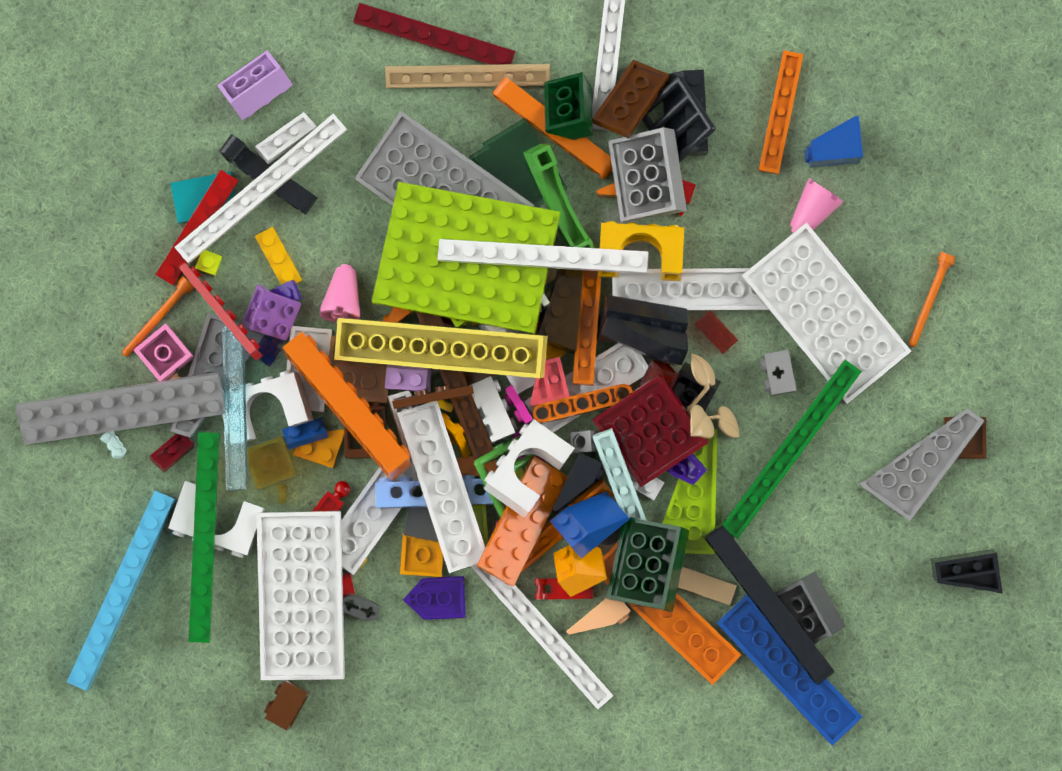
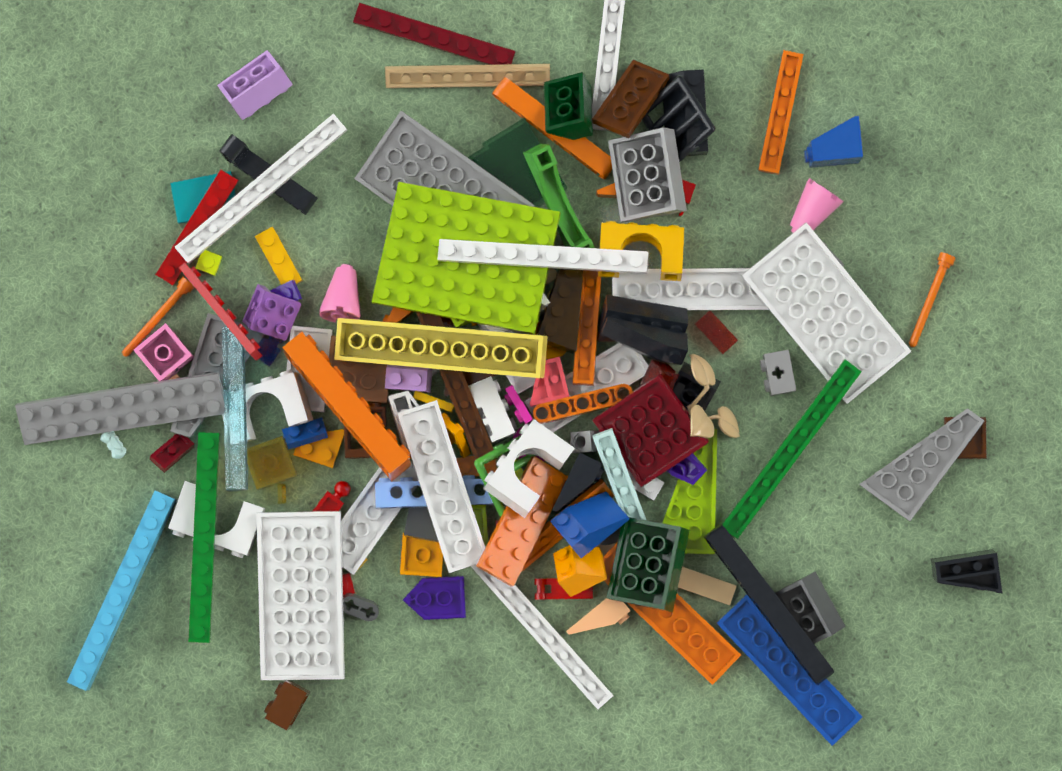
(285, 138): white plate -> none
(440, 393): reddish brown wing -> none

